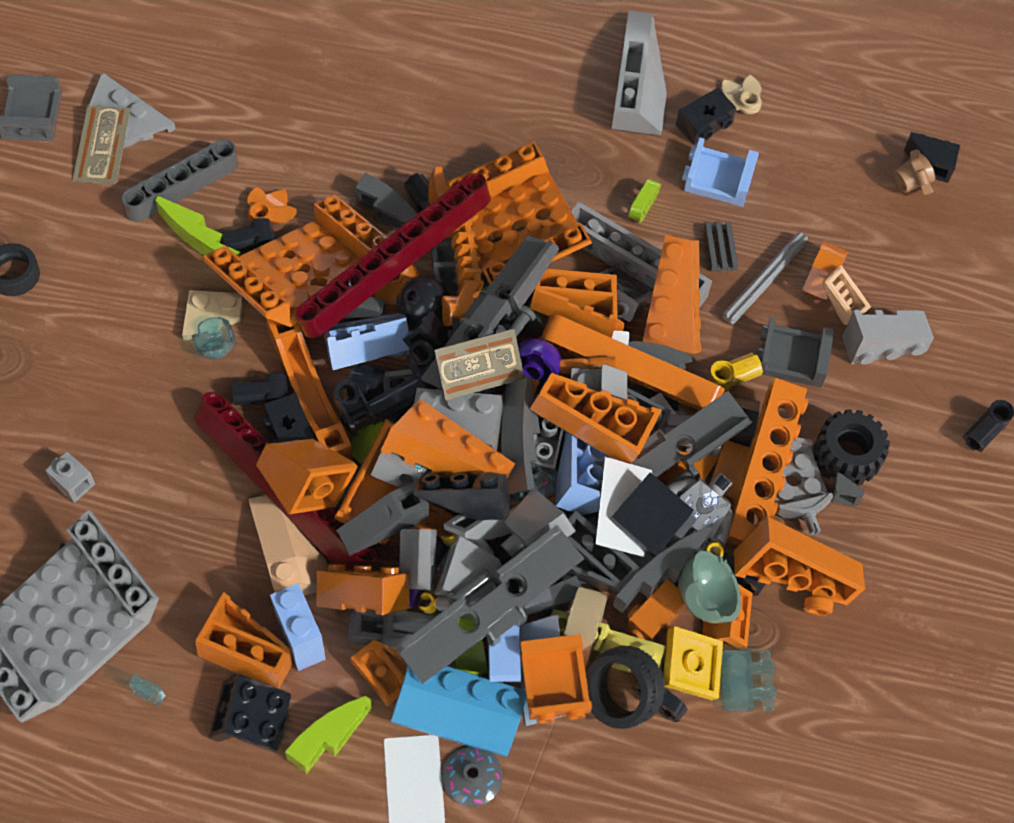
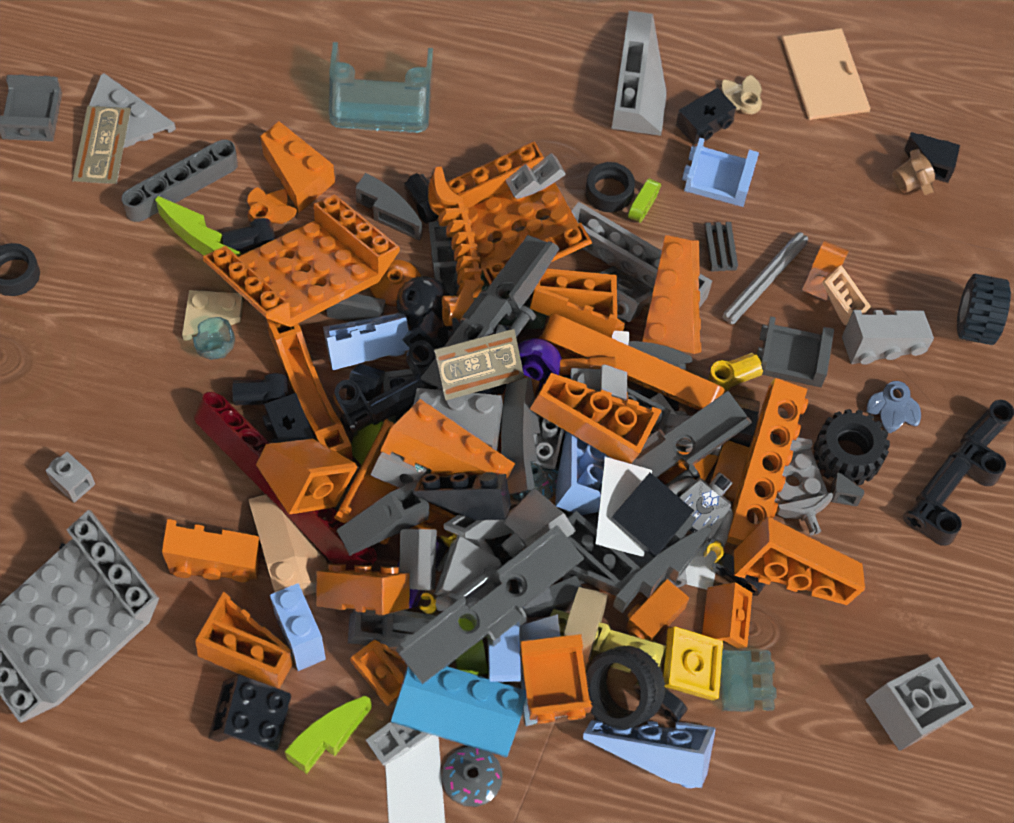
(146, 690): clear light blue tile -> none
(211, 554): none -> orange wedge
(297, 165): none -> orange wedge
(379, 103): none -> clear light blue windscreen
(393, 255): dark red beam -> none
(394, 741): none -> light grey slope
(529, 181): none -> light grey slope
(614, 171): none -> black tyre
(671, 753): none -> light blue wedge
(710, 588): sand green cylinder -> none
(818, 606): orange tile -> none
(822, 72): none -> light nougat container
(894, 410): none -> sand blue plate
(918, 703): none -> light grey slope
(944, 483): none -> black piece
(983, 309): none -> black wheel

